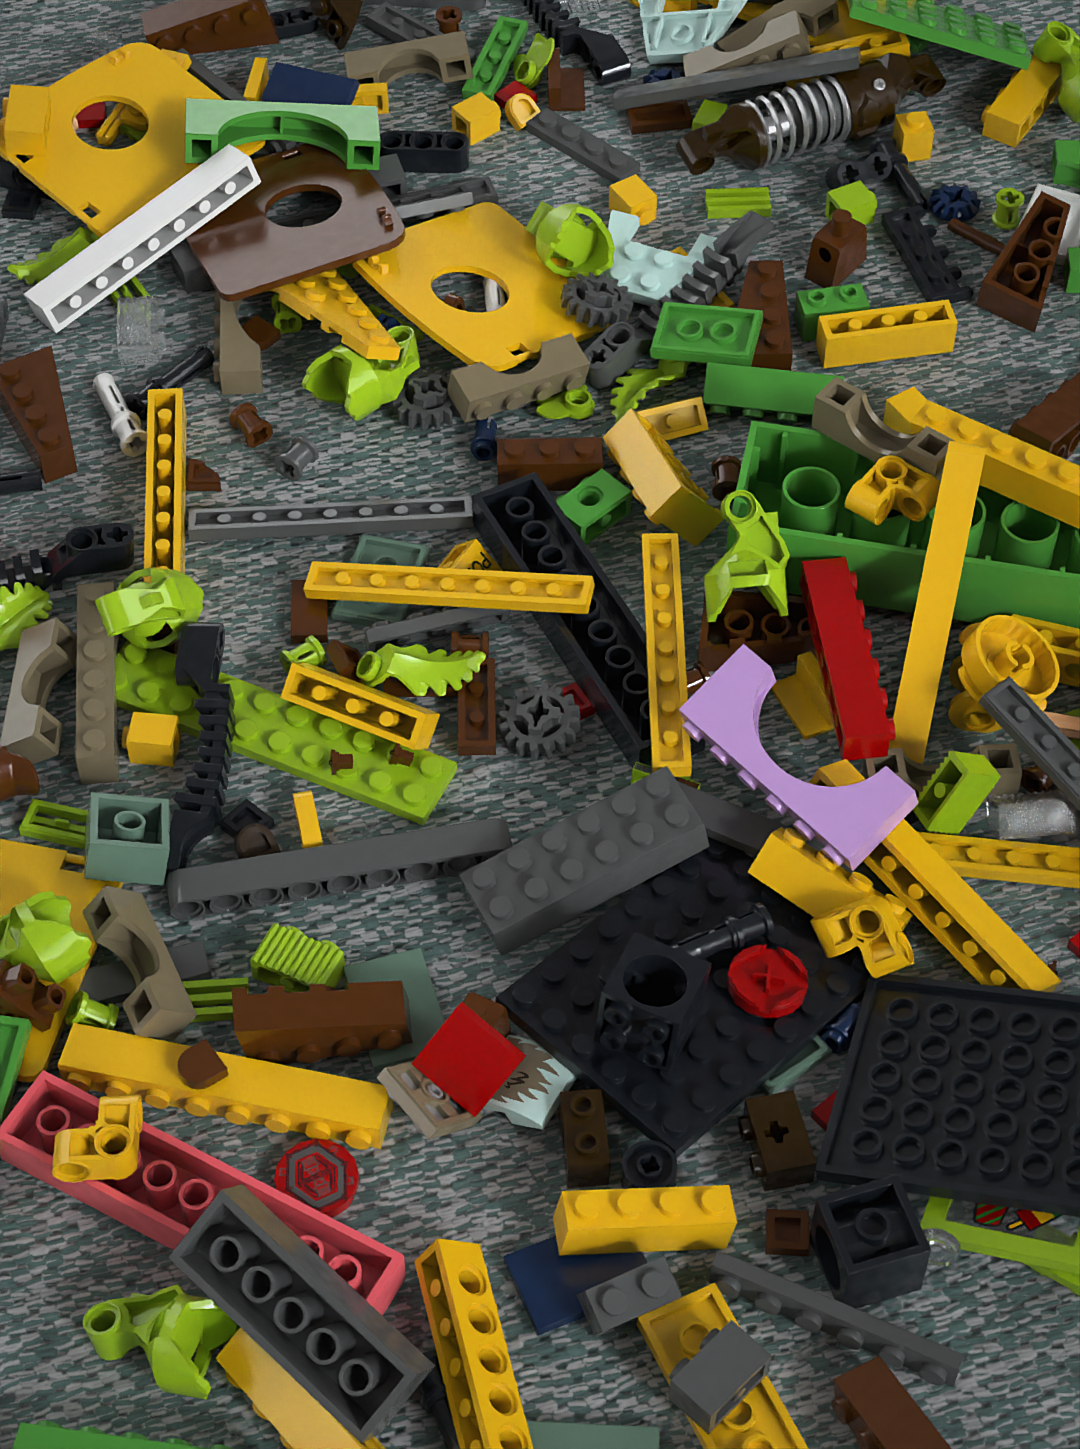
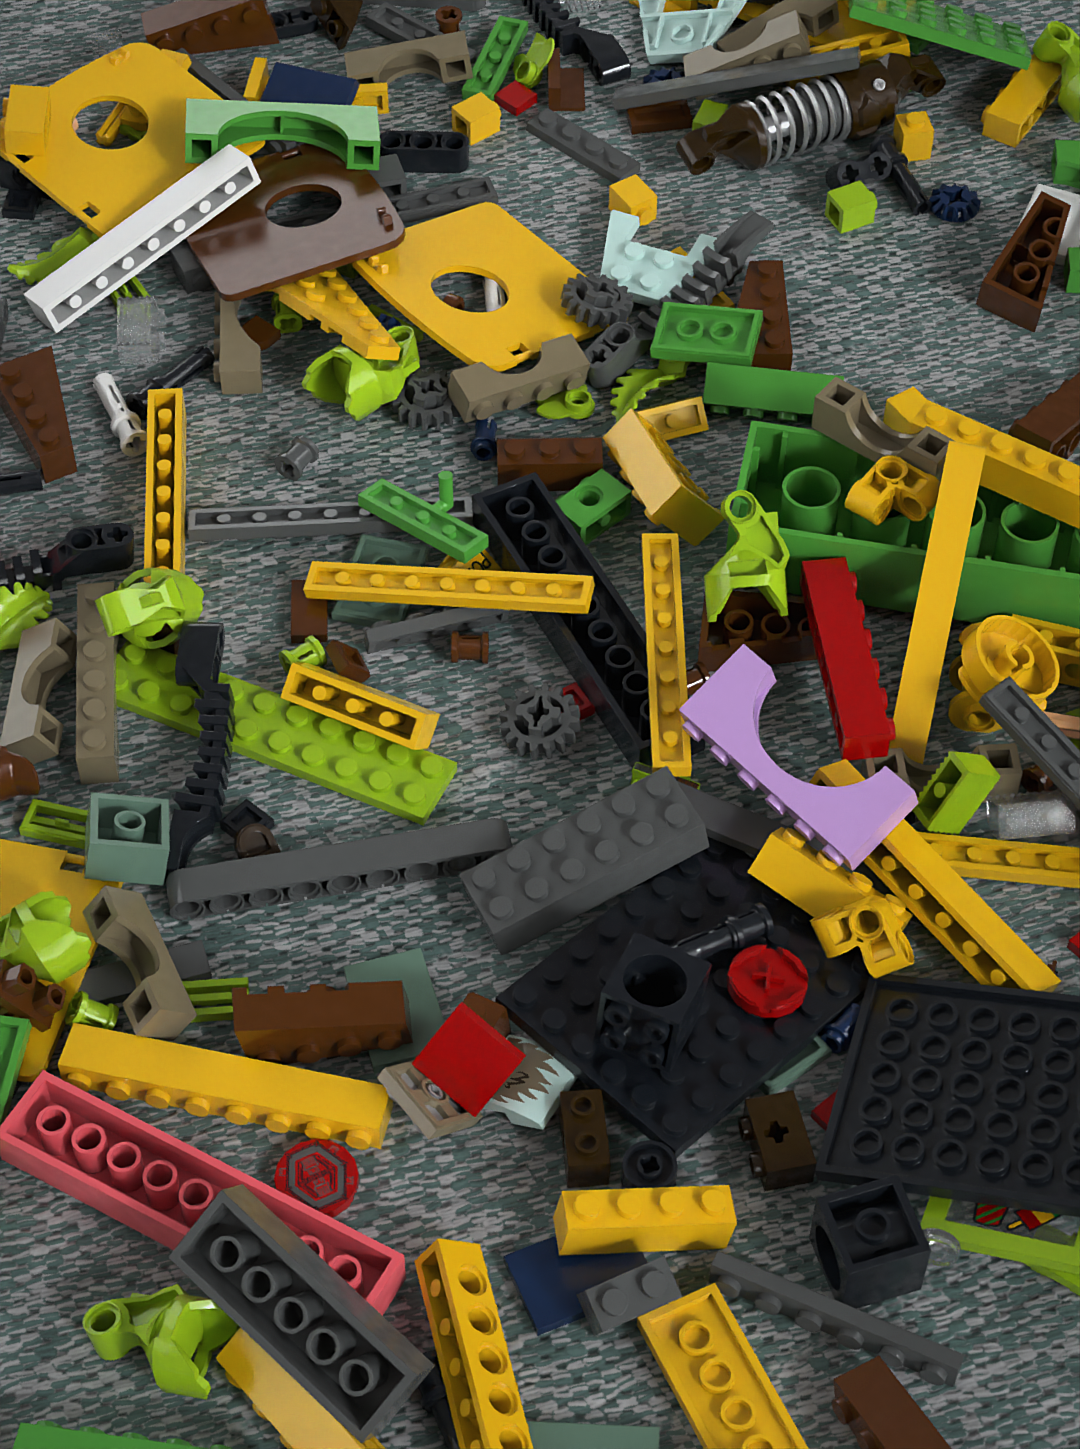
(86, 1152): yellow piece -> none
(92, 116): red tile -> none
(152, 739): yellow brick -> none
(201, 477): reddish brown tile -> none
(201, 1066): reddish brown tile -> none
(250, 424): reddish brown bush -> none
(296, 961): lime brick -> none
(307, 819): yellow beam -> none
(340, 761): reddish brown piece -> none
(400, 756): reddish brown piece -> none
(418, 668): lime plant -> none
(425, 520): none -> bright green plate
(426, 203): dark grey plate -> none
(475, 709): reddish brown plate -> none
(520, 110): yellow tile -> none
(564, 235): lime piece -> none
(718, 1375): dark grey brick -> none
(726, 474): reddish brown bush -> none
(737, 202): lime tile -> none
(787, 1232): reddish brown tile -> none
(805, 698): yellow panel -> none
(826, 301): bright green brick -> none
(837, 250): reddish brown torso -> none
(886, 333): yellow brick -> none
(923, 257): black hinge -> none
(977, 237): reddish brown piece -> none
(1007, 208): lime bush -> none

